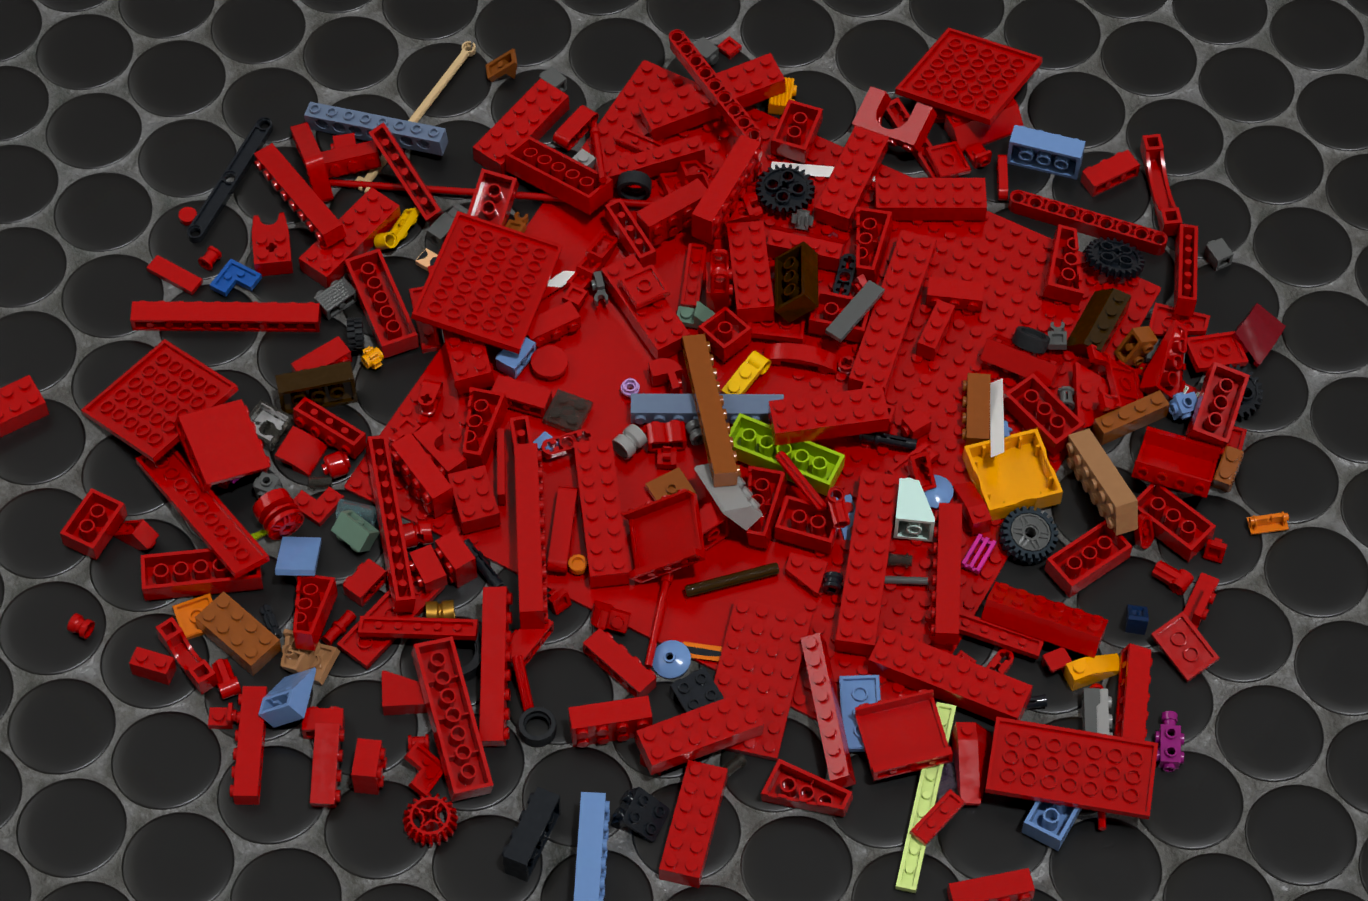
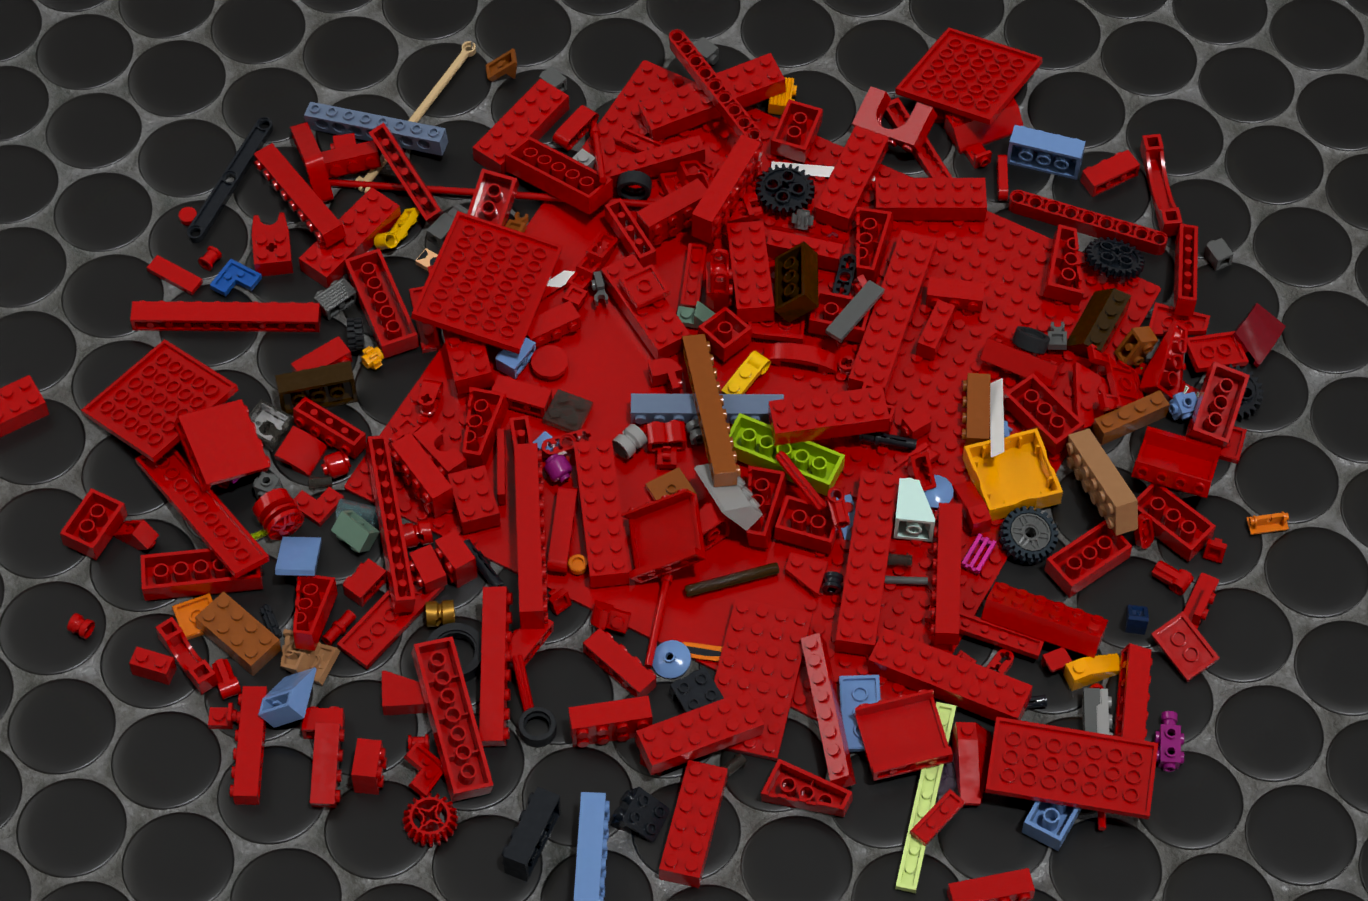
(417, 627): red plate -> none
(558, 468): none -> magenta head
(630, 383): lavender plate -> none
(729, 47): red tile -> none
(947, 160): red tile -> none
(1066, 398): dark grey bush -> none
(1227, 469): dark orange brick -> none

